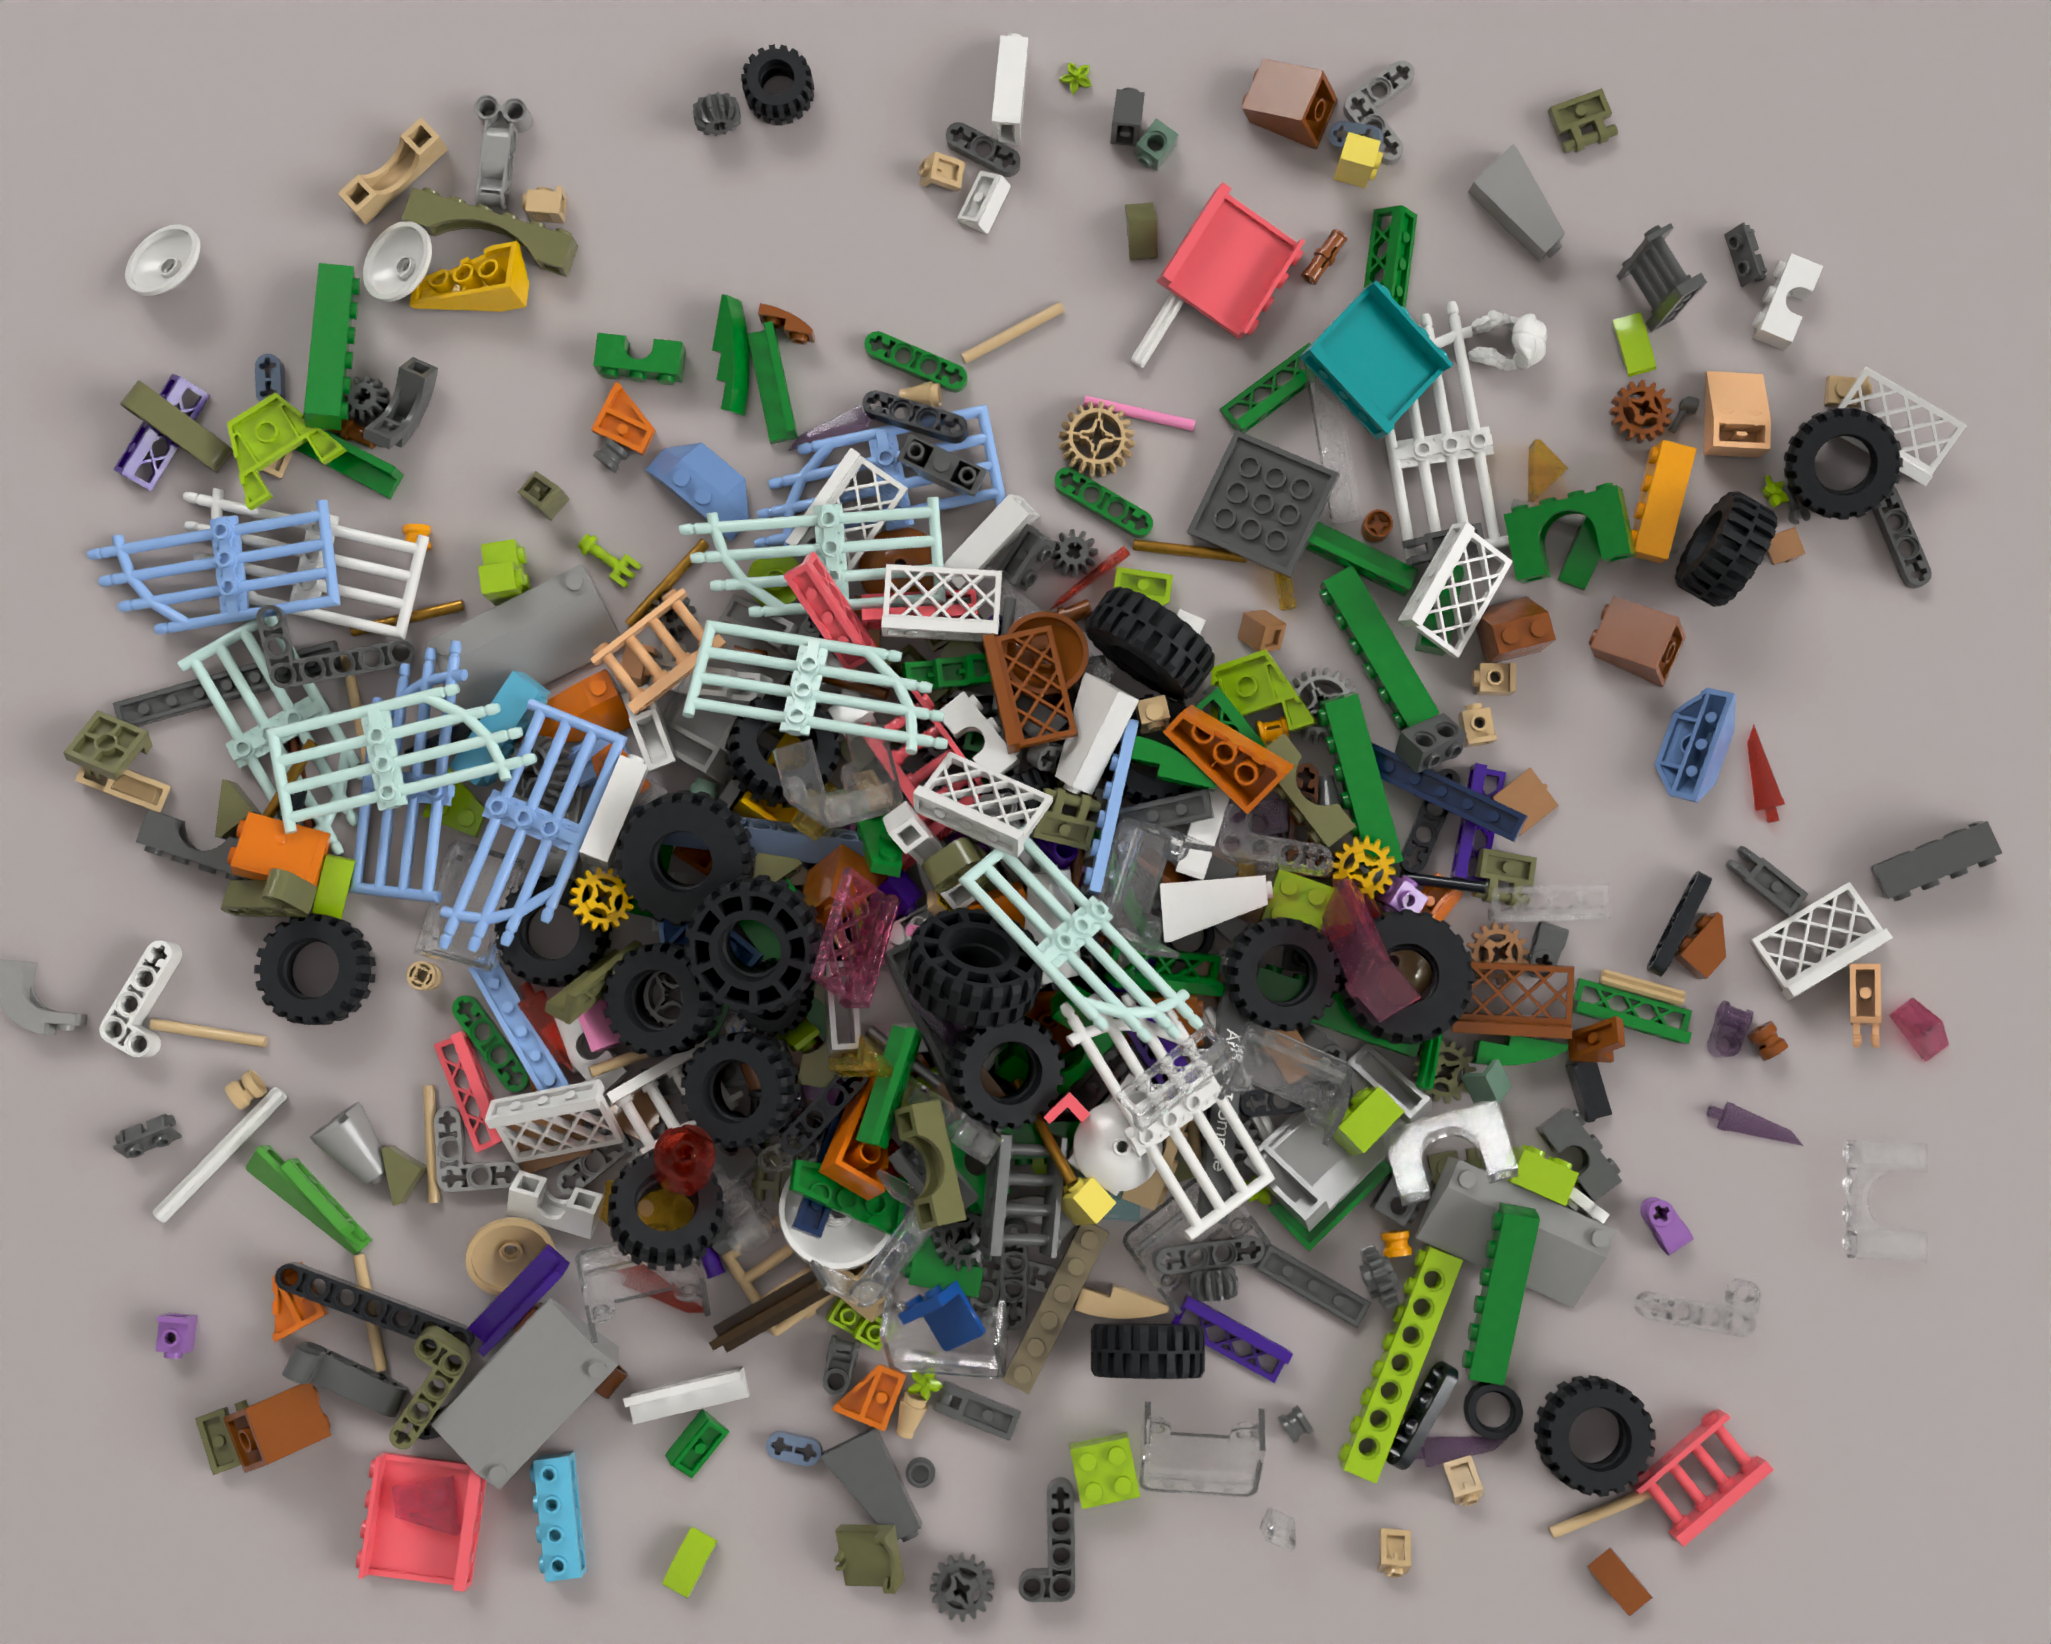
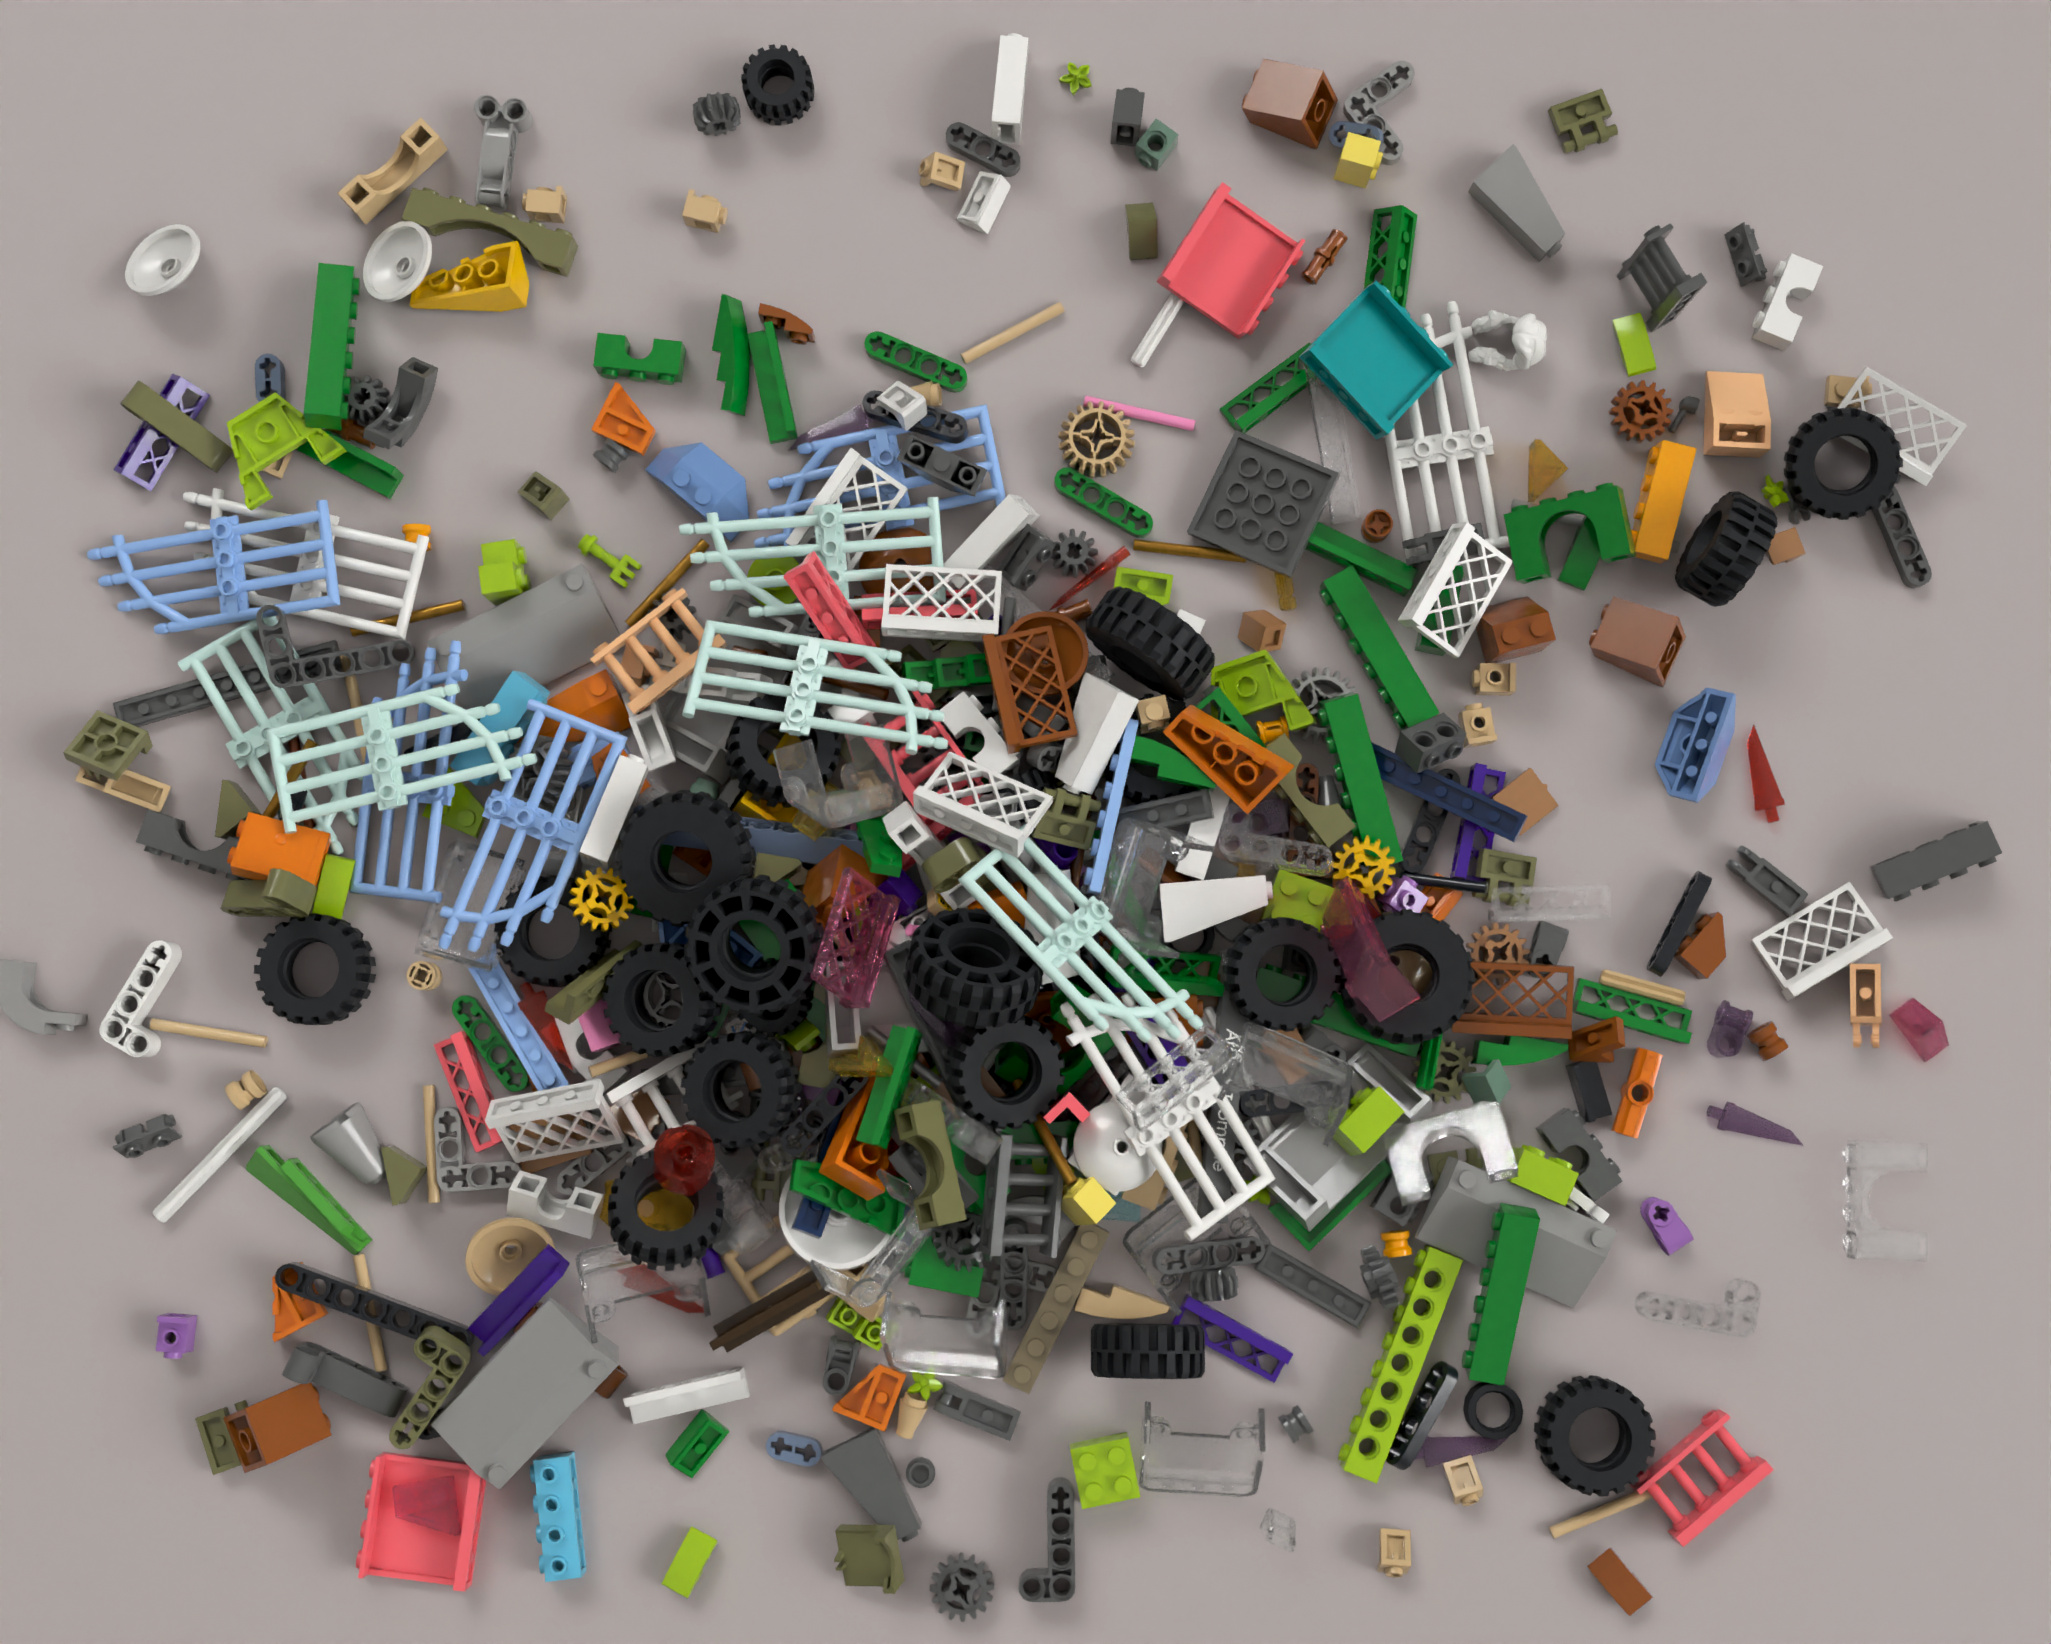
(704, 212): none -> tan brick
(904, 403): none -> white slope
(946, 1314): blue bracket -> none
(1632, 1112): none -> orange piece

